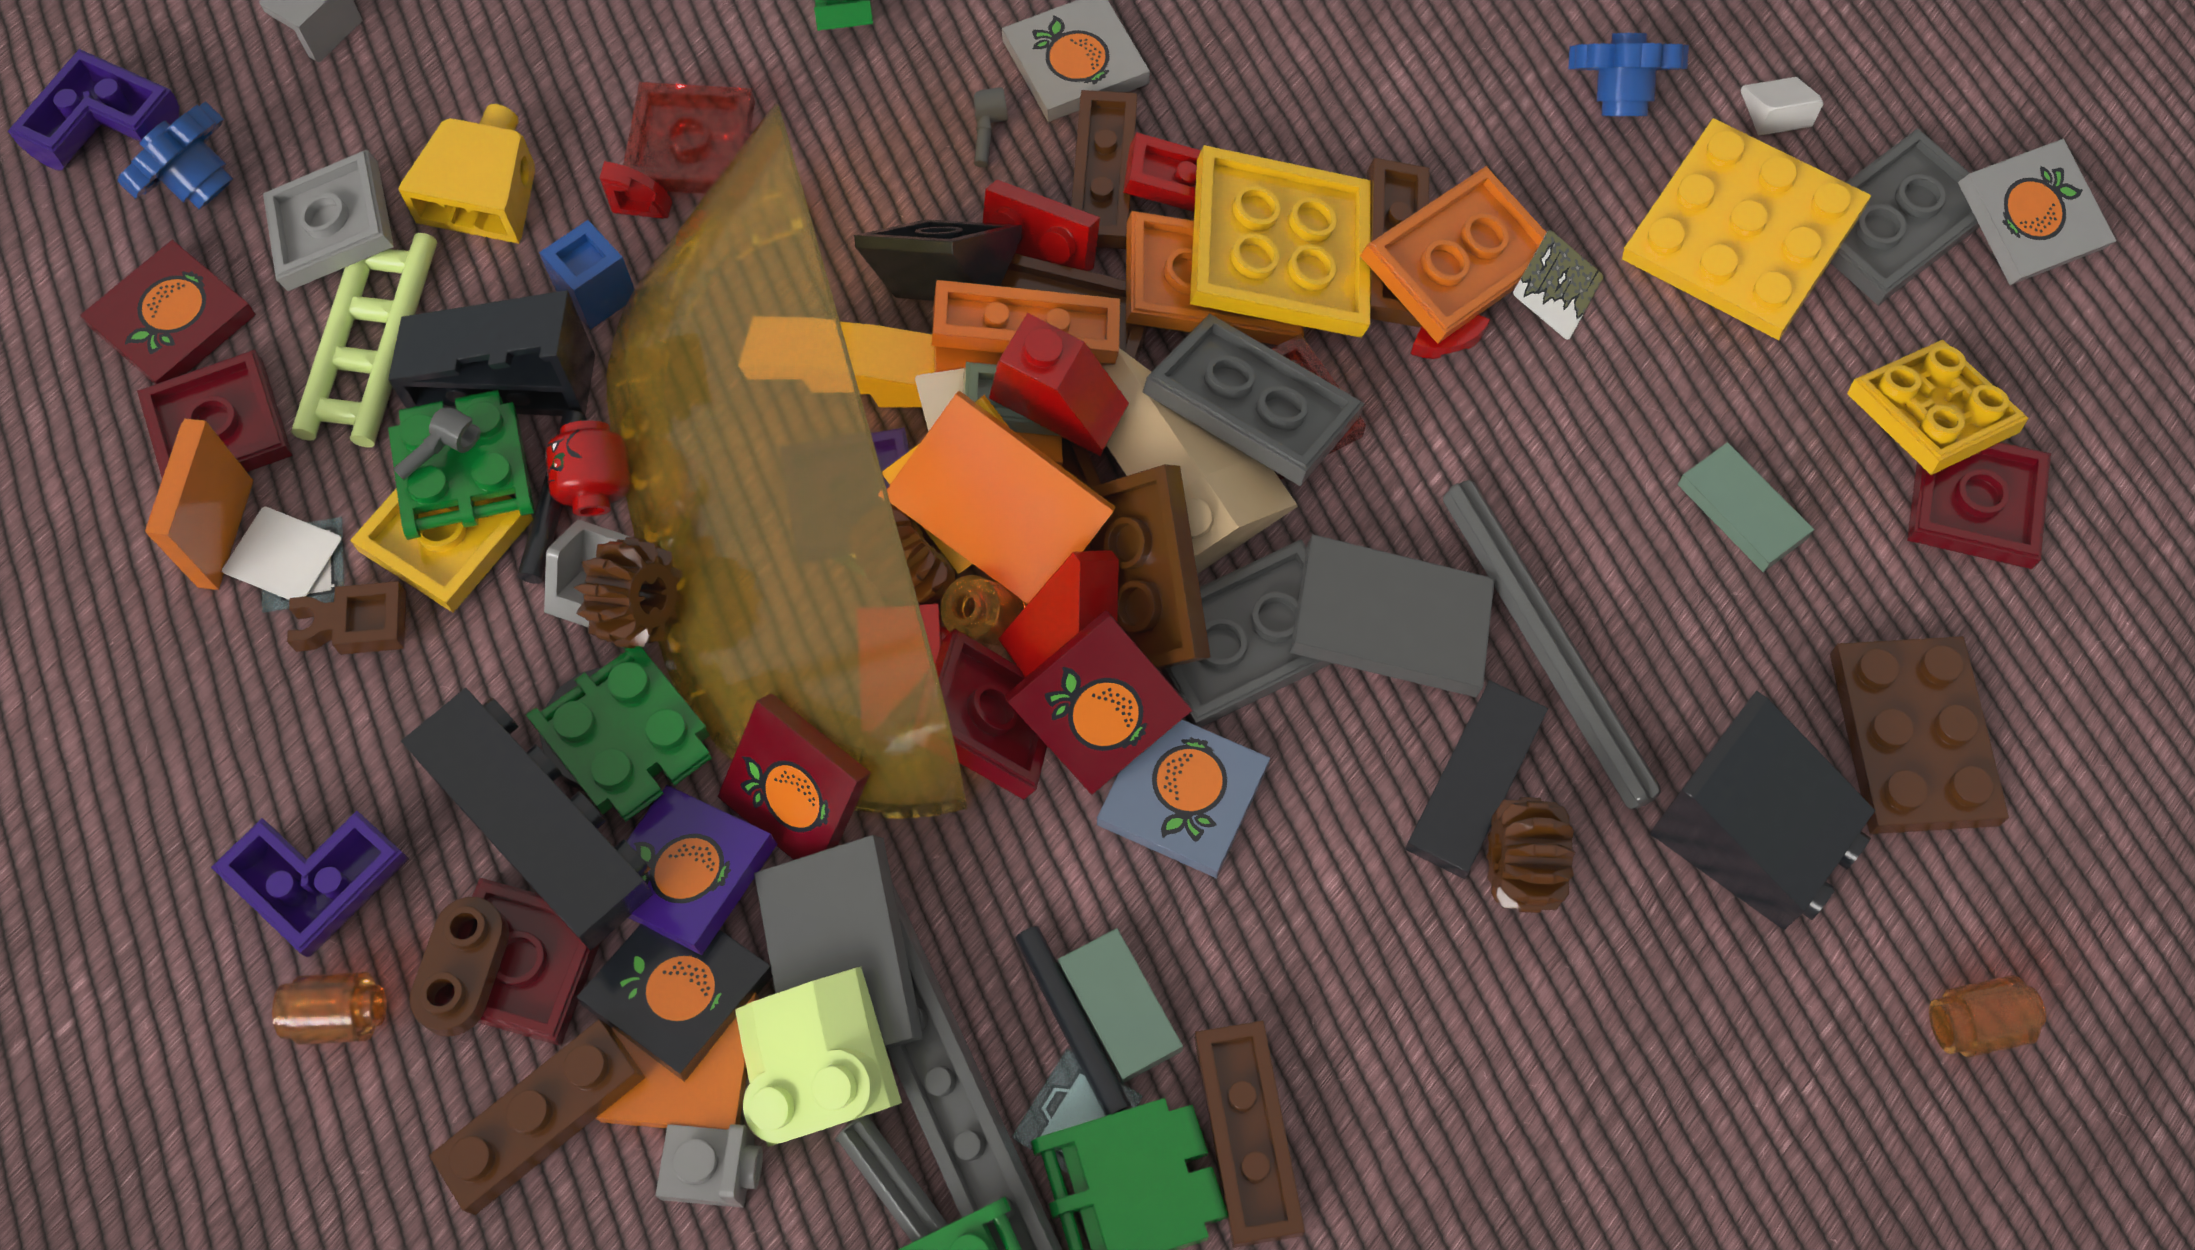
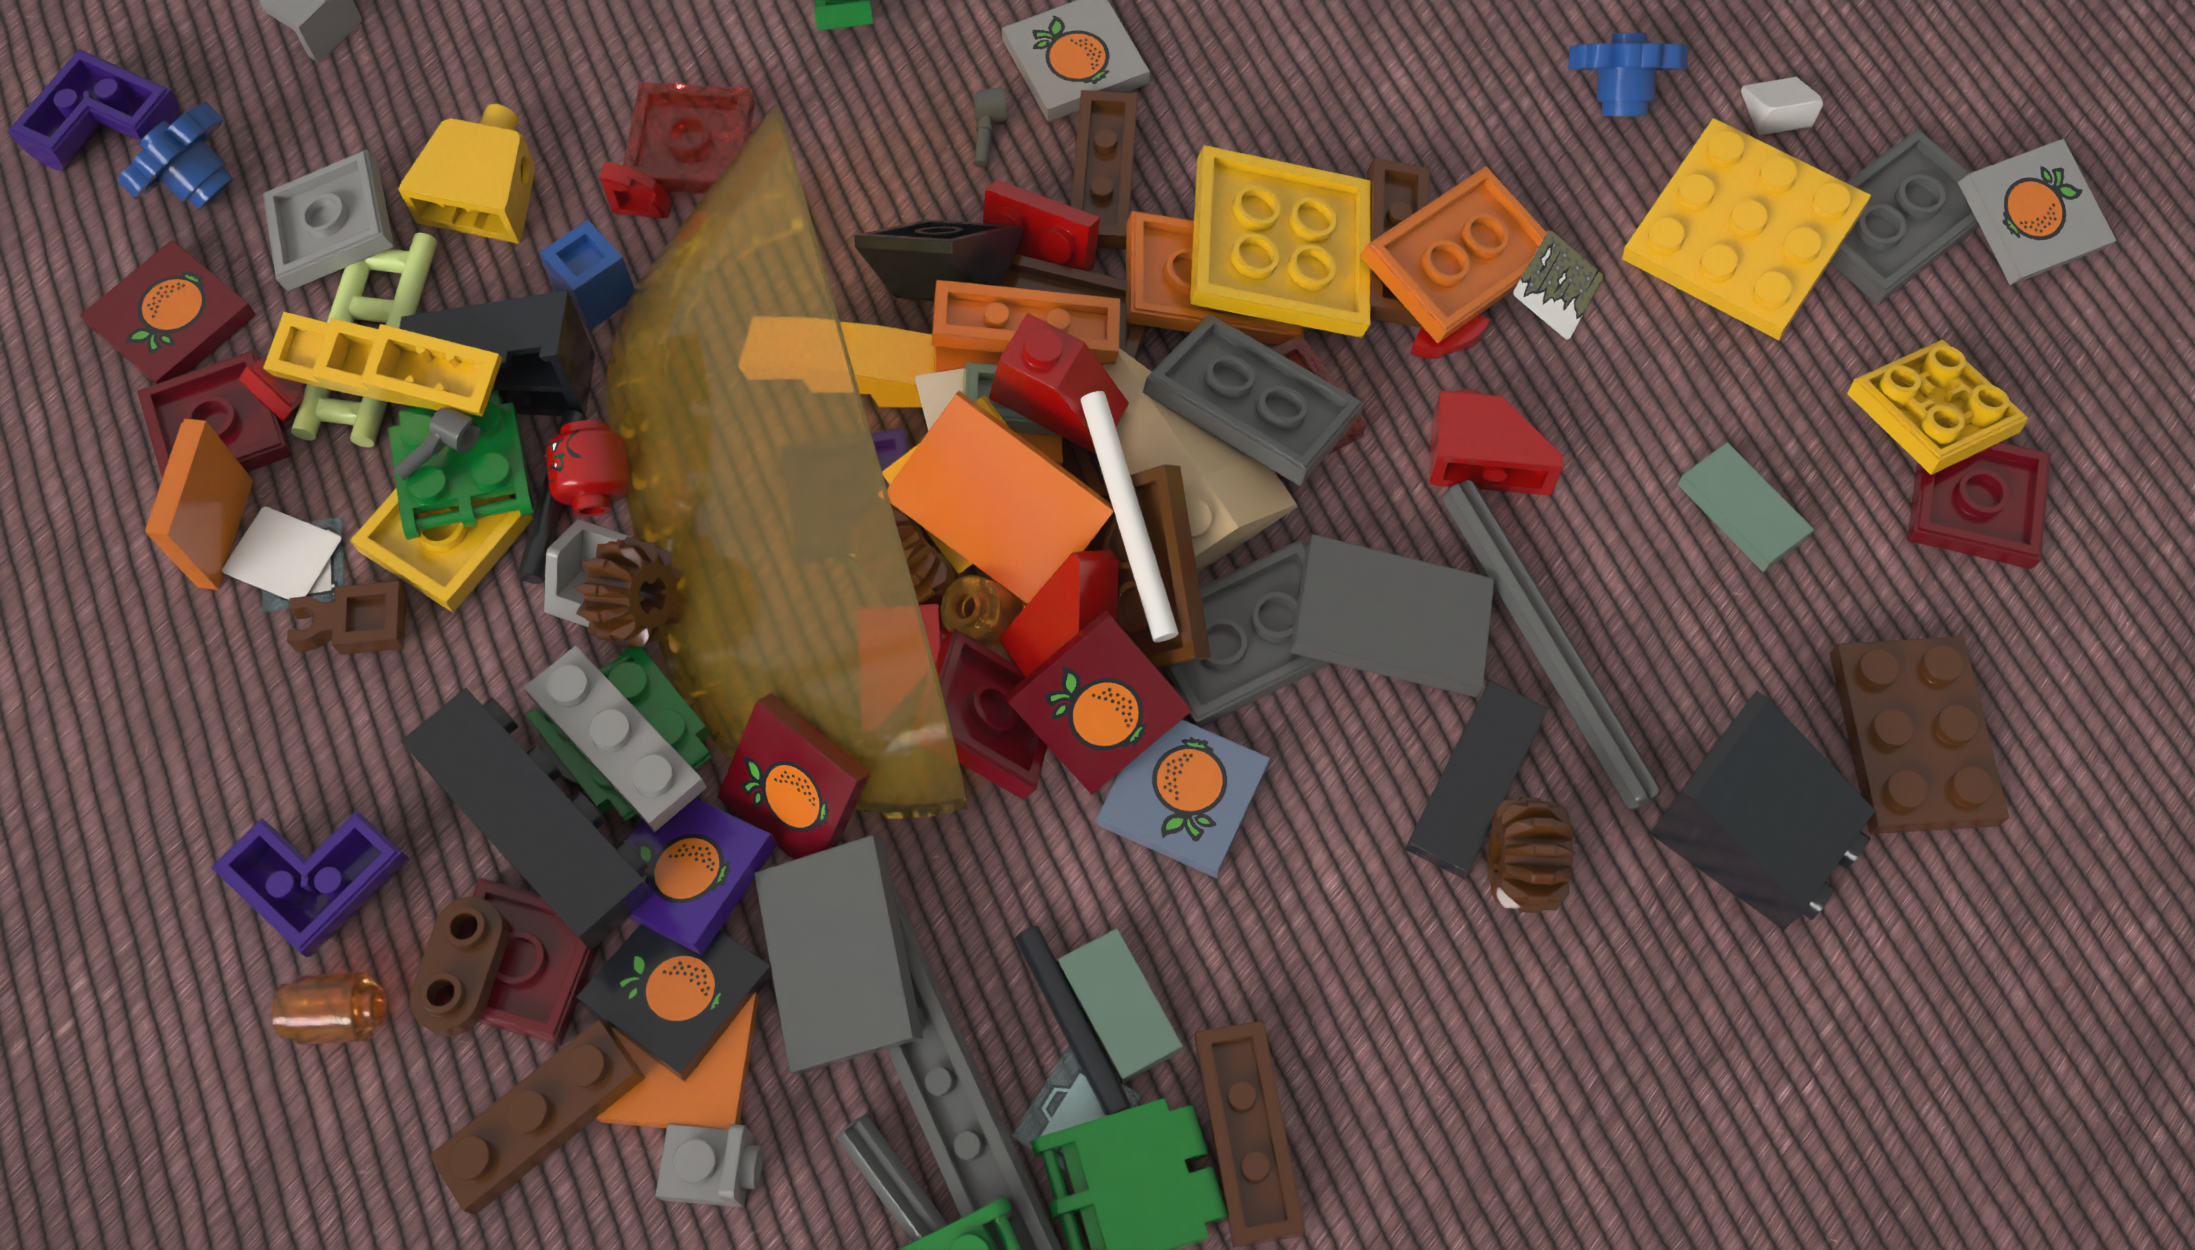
(277, 393): none -> red tile
(383, 364): none -> yellow slope
(615, 738): none -> light grey plate
(814, 1058): yellowish green slope -> none
(1129, 517): none -> white bar
(1162, 171): red plate -> none
(1489, 444): none -> red slope
(1987, 1016): clear orange brick -> none

